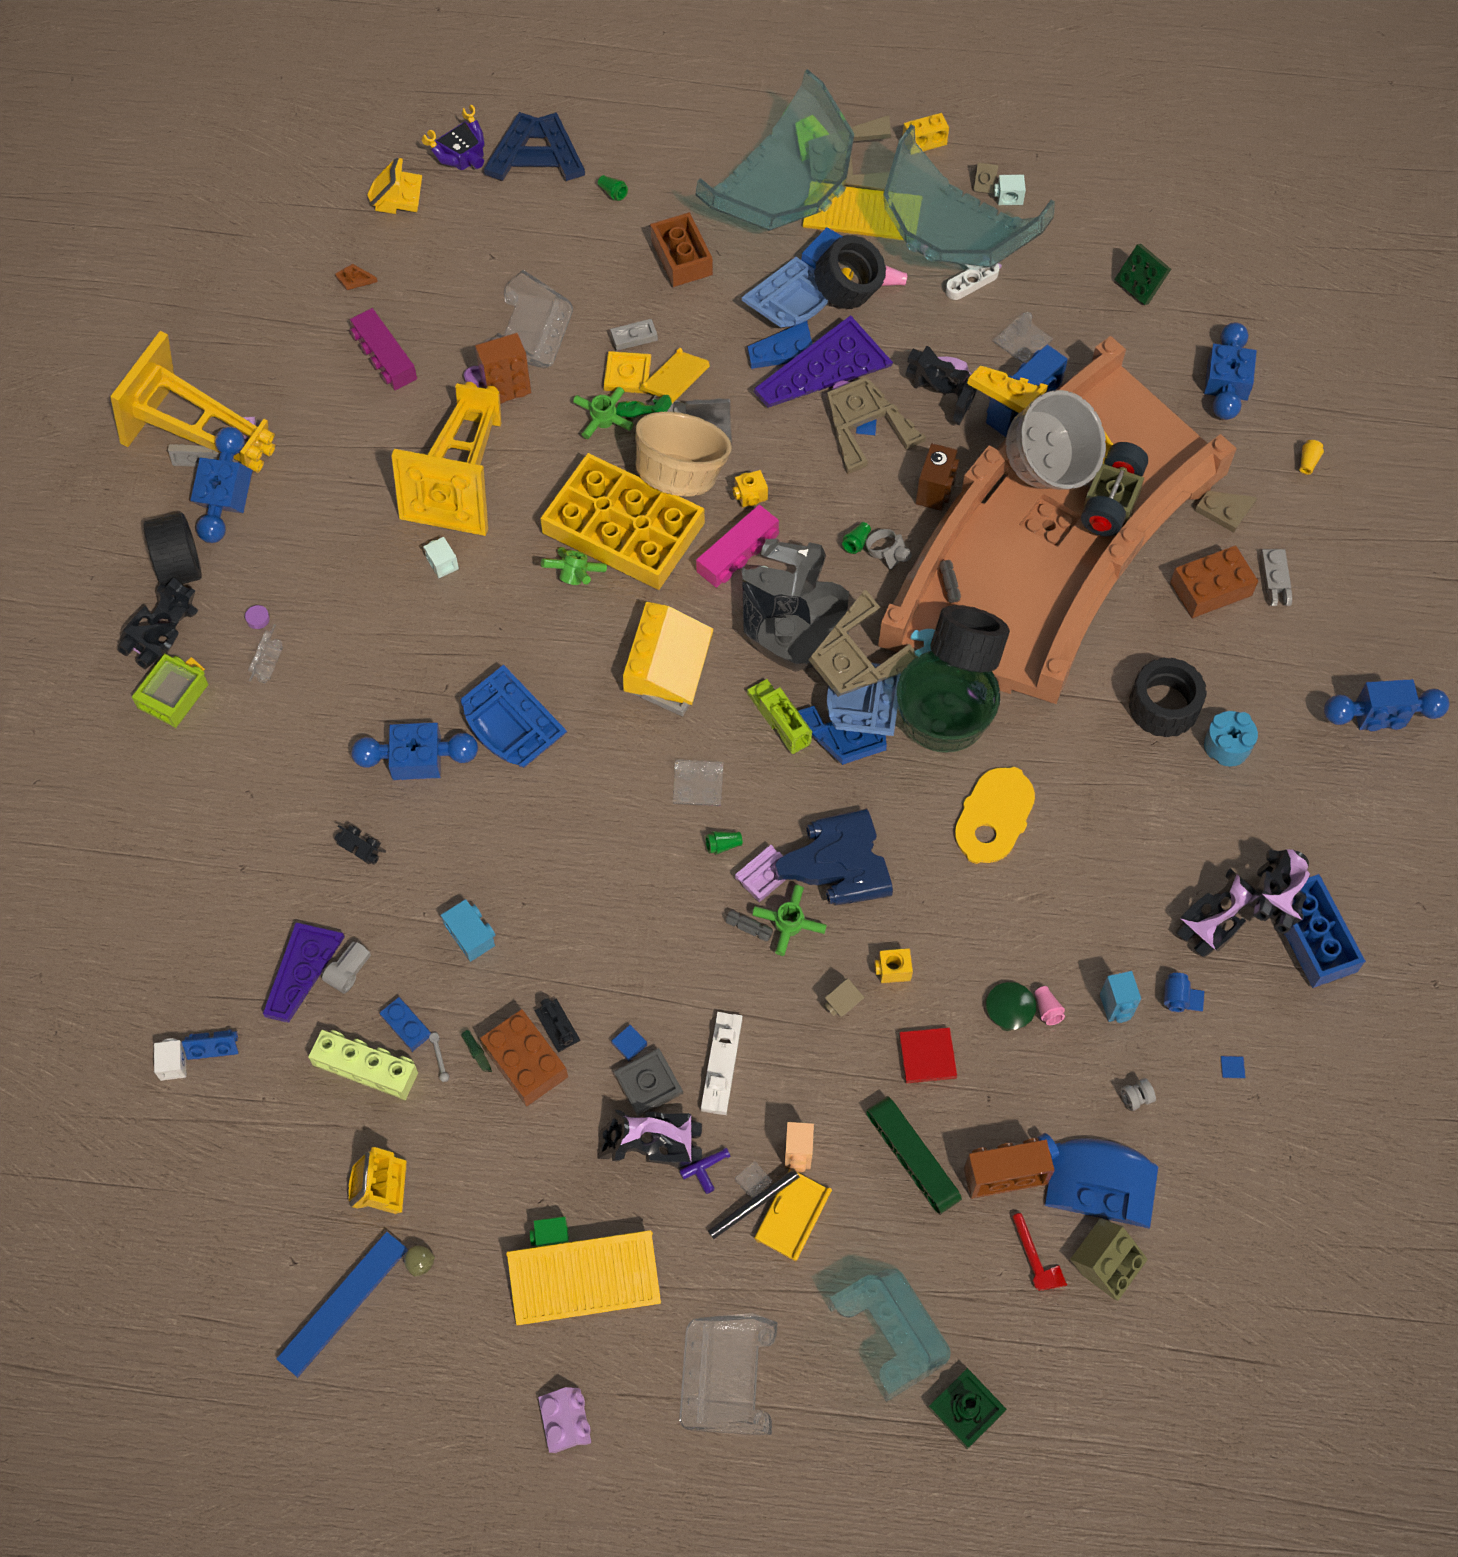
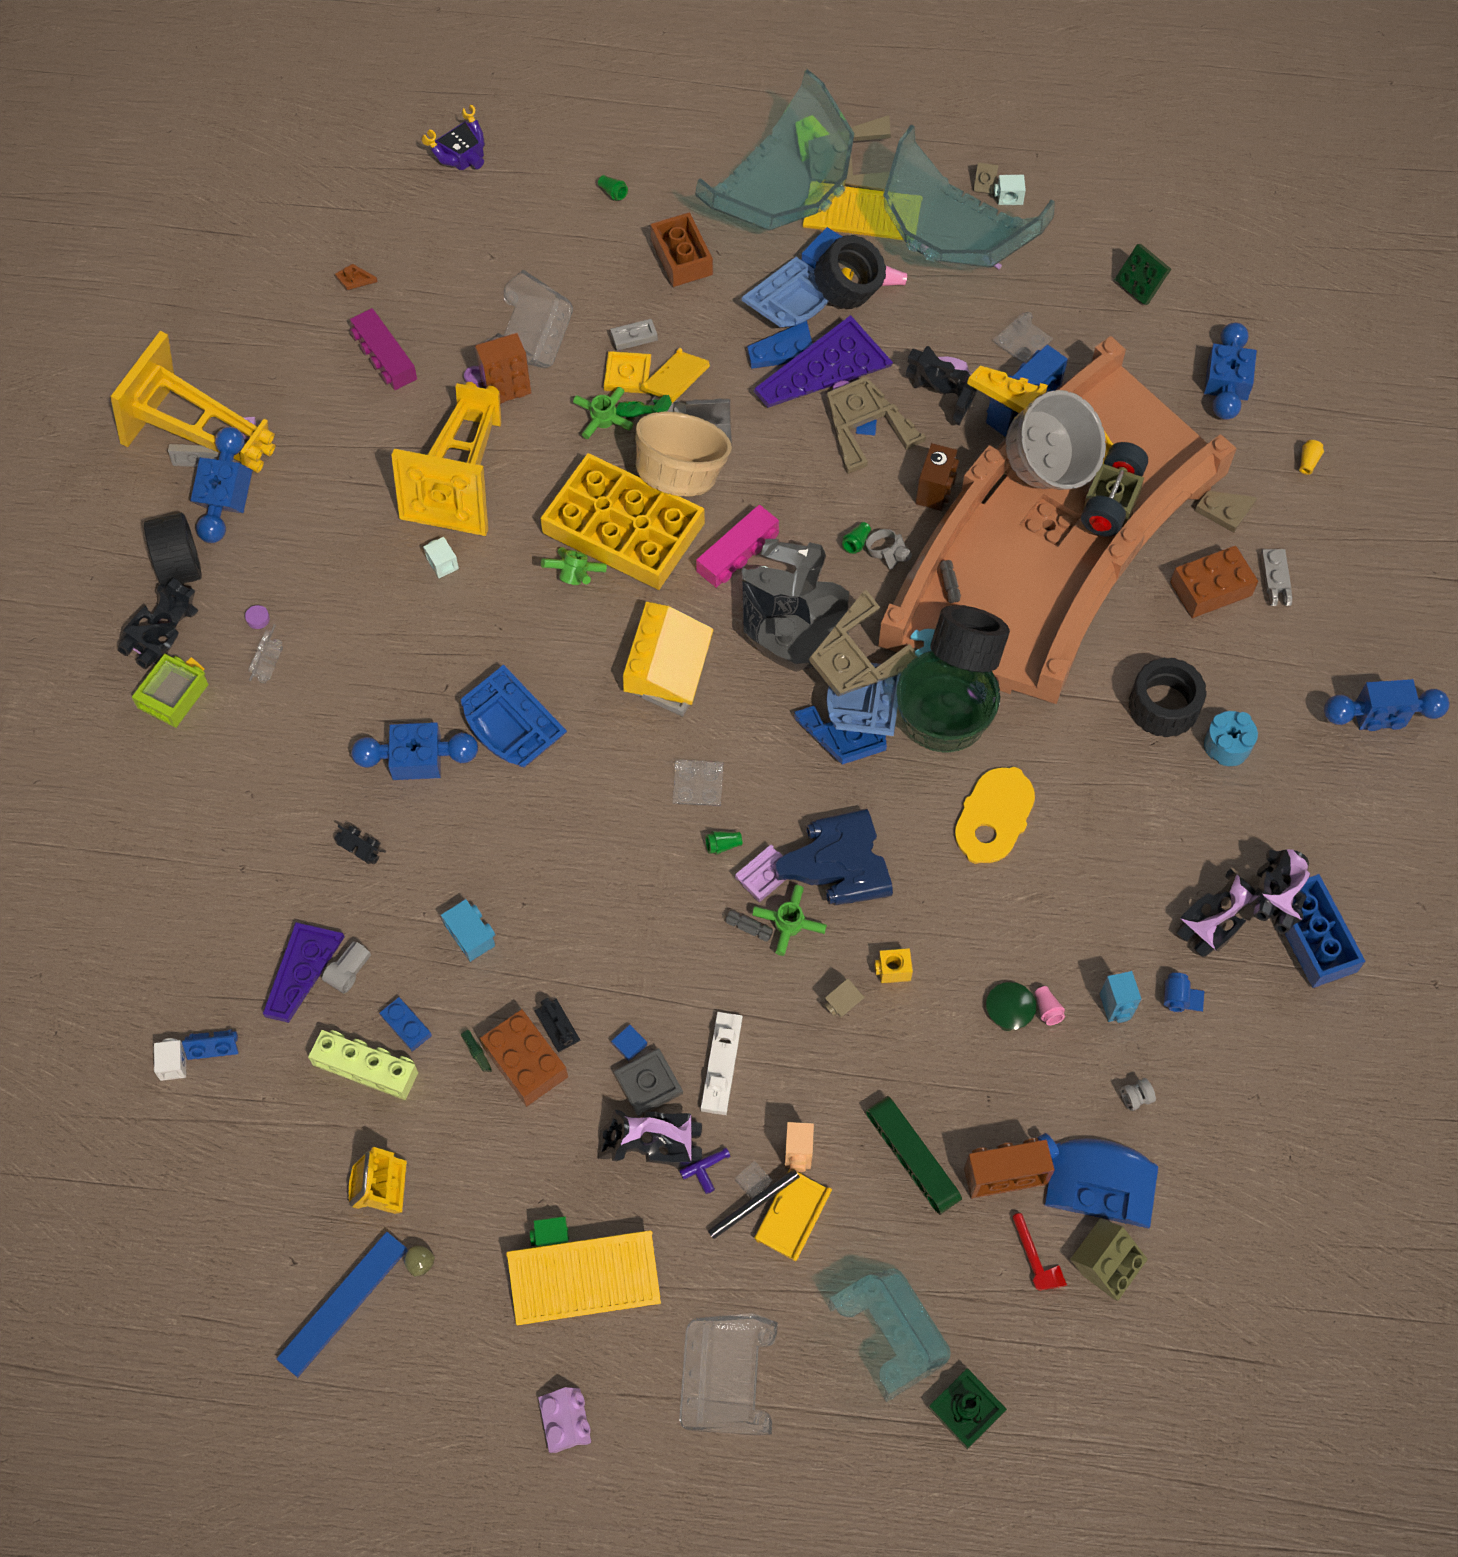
(395, 189): yellow piece -> none
(434, 1039): light grey hinge -> none
(514, 152): dark blue plate -> none
(750, 488): yellow brick -> none
(781, 715): lime plate -> none
(928, 1055): red tile -> none
(929, 131): yellow brick -> none
(969, 287): white beam -> none
(1233, 1067): blue sticker -> none

